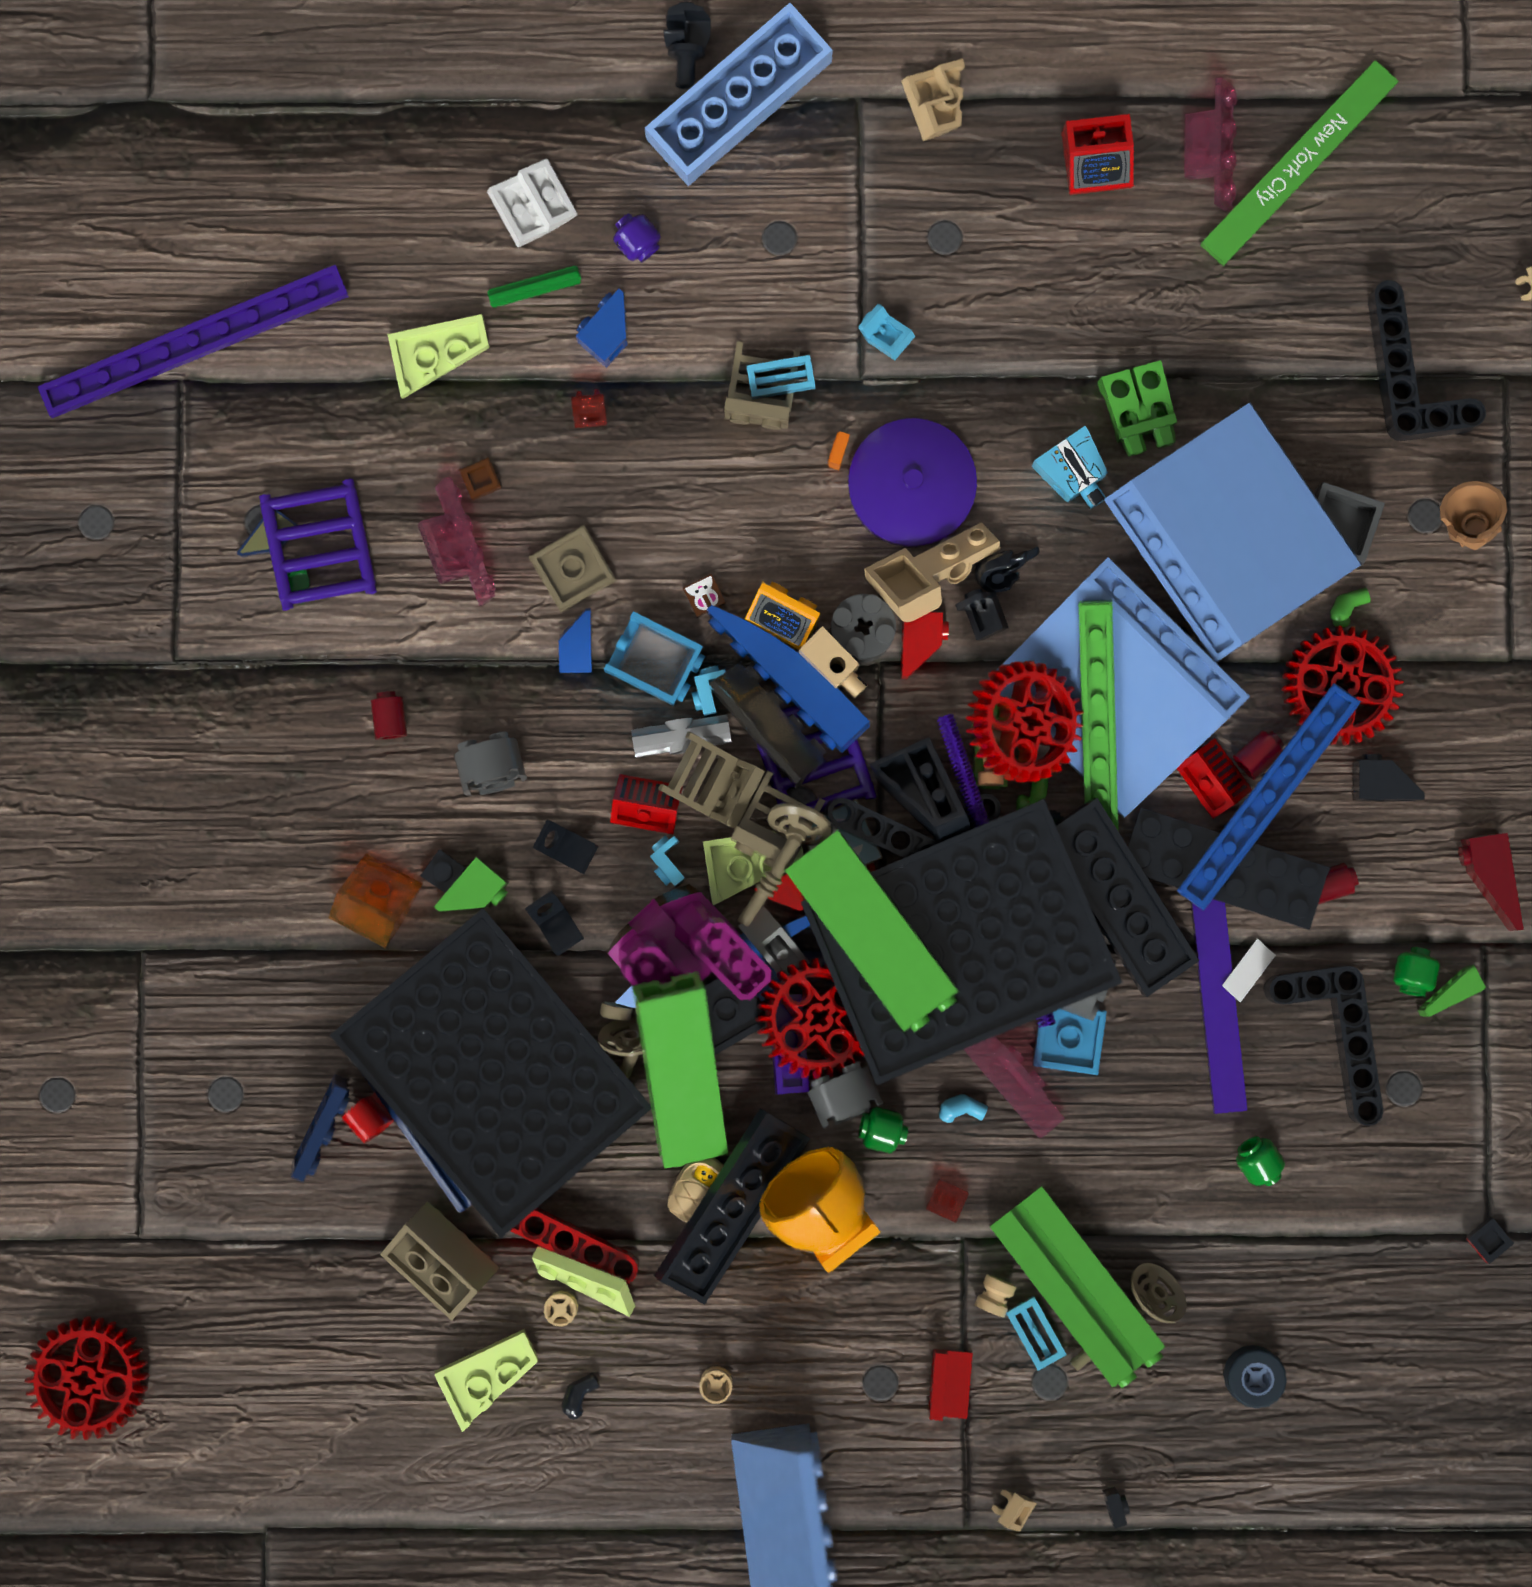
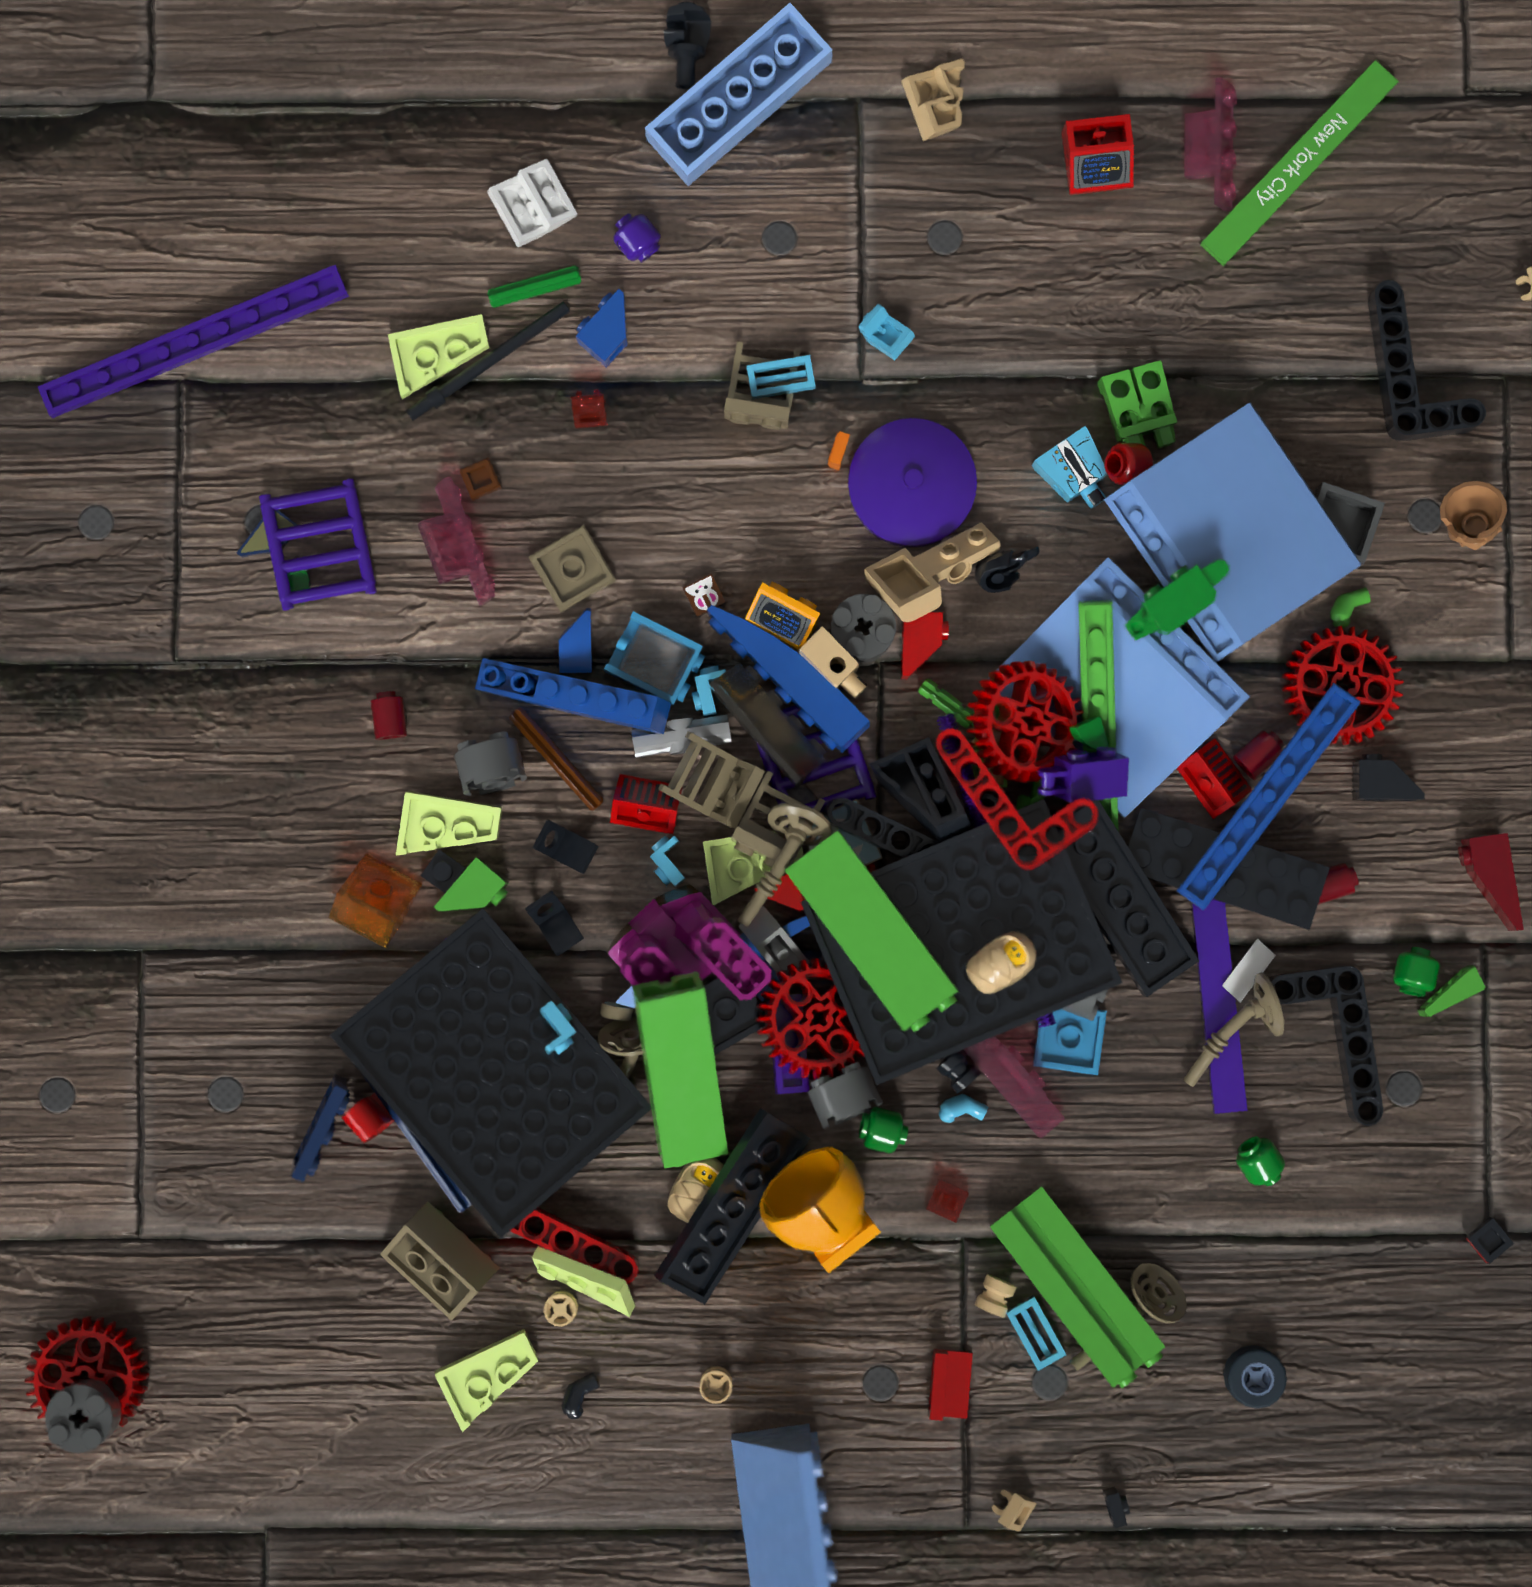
(66, 1426): none -> dark grey brick
(436, 396): none -> black bar
(443, 822): none -> yellowish green wing
(556, 758): none -> reddish brown axle
(559, 1020): none -> medium azure bracket
(574, 696): none -> blue slope
(945, 702): none -> bright green axle
(957, 1069): none -> black wheel
(983, 613): black bracket -> none
(1001, 962): none -> tan piece
(1005, 809): none -> red beam
(1086, 775): none -> dark purple brick
(1090, 733): none -> green tile
(1127, 461): none -> red head
(1179, 601): none -> green hinge
(1262, 1006): none -> dark tan dish

